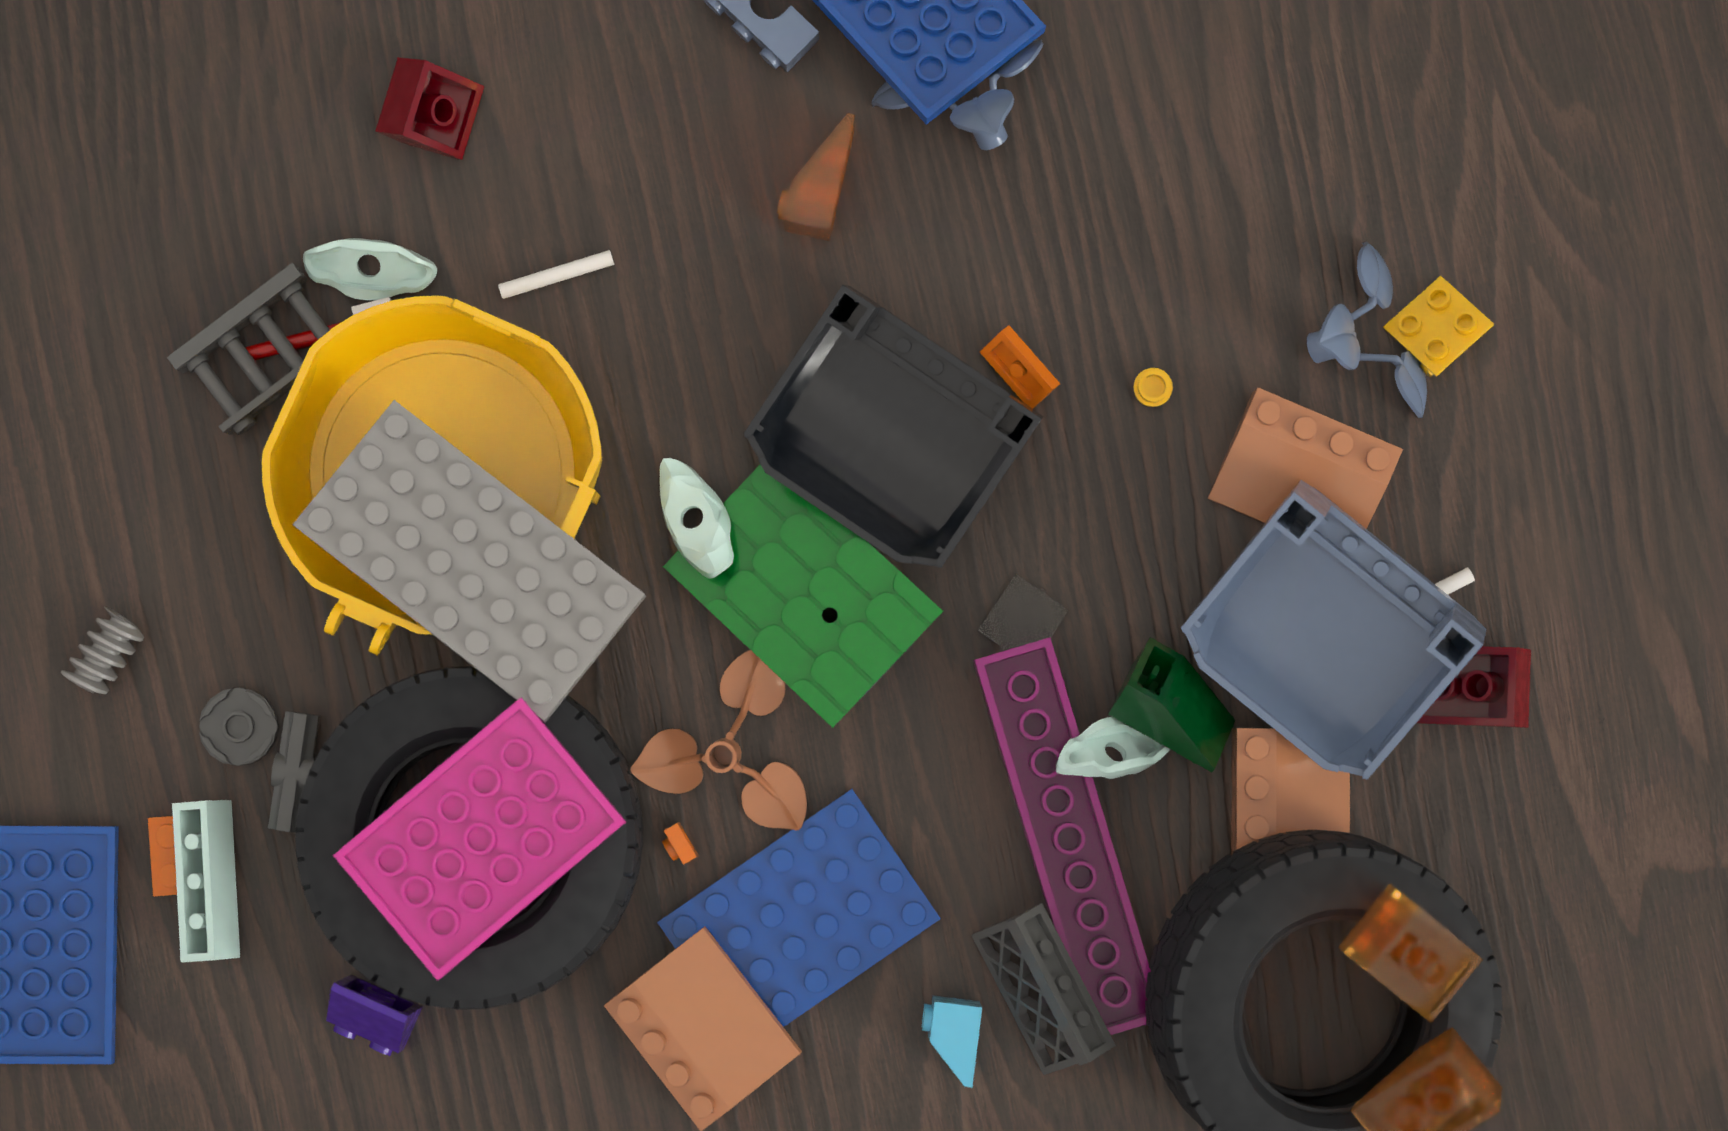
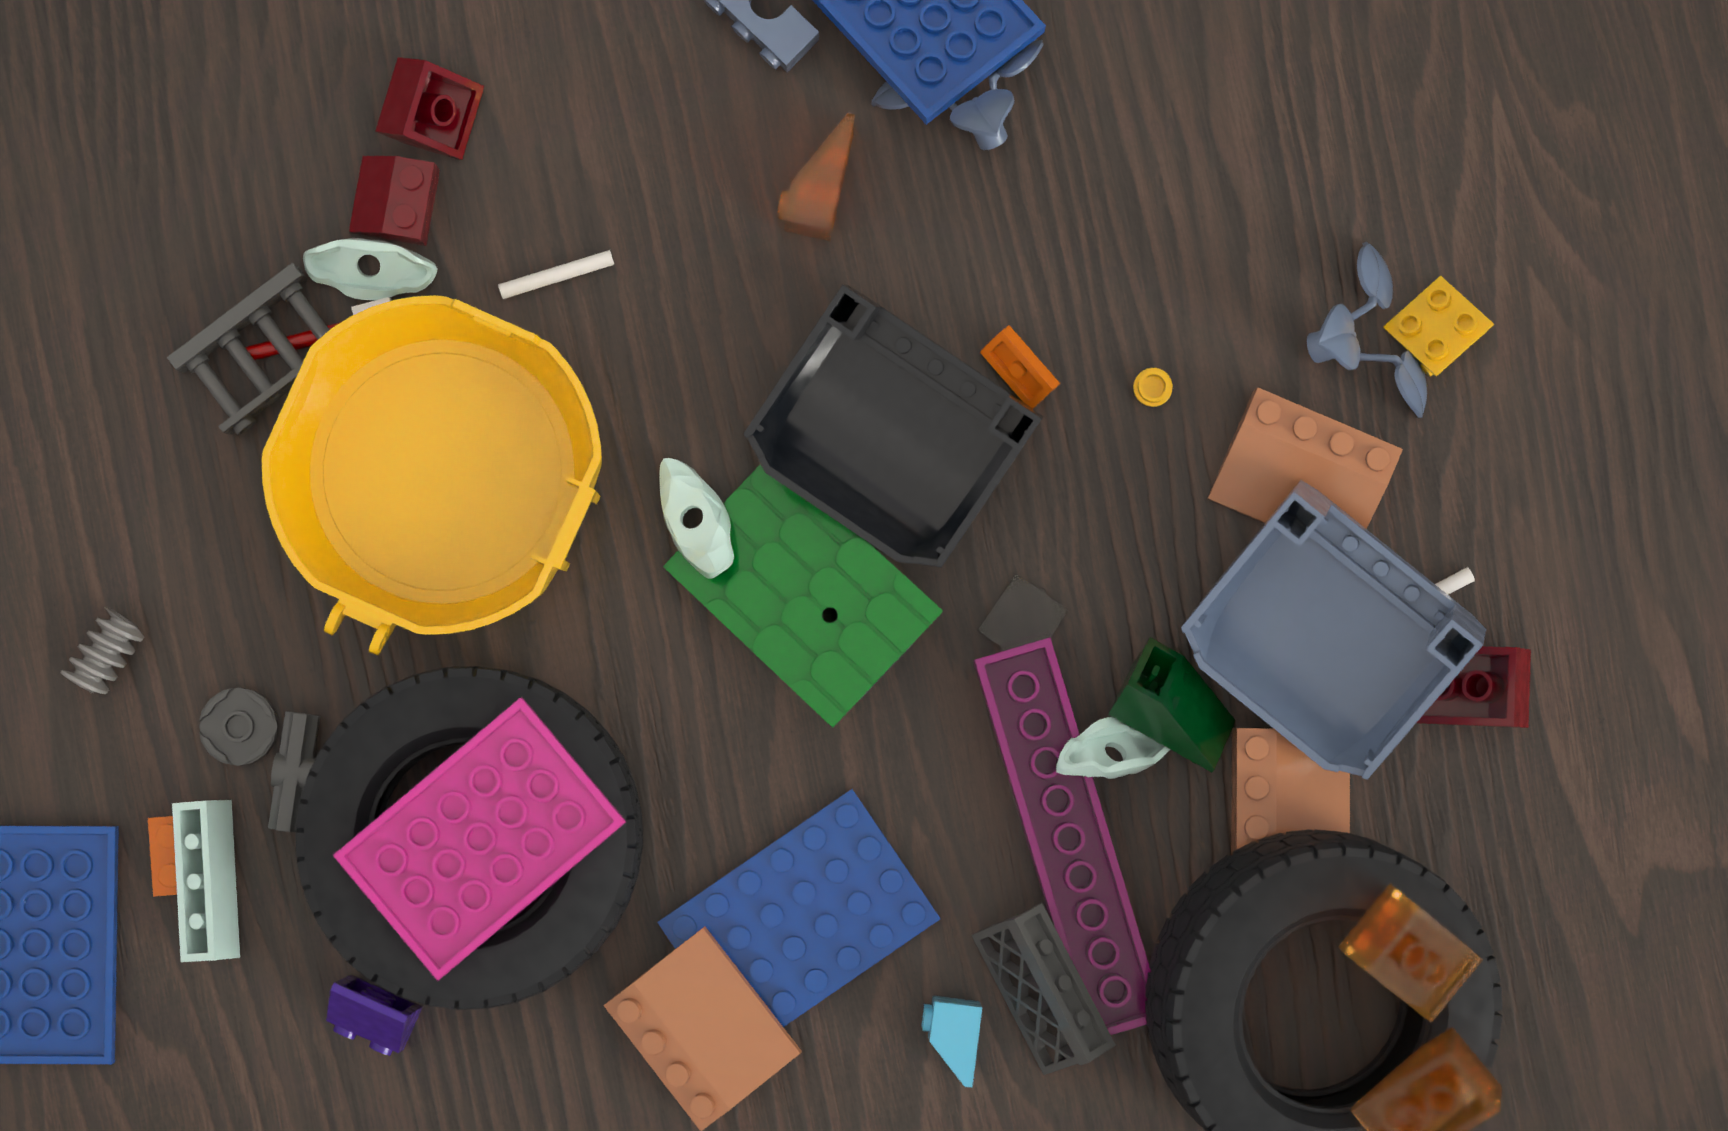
(395, 198): none -> dark red slope
(469, 560): light grey plate -> none
(672, 761): nougat plant -> none
(678, 844): orange plate -> none

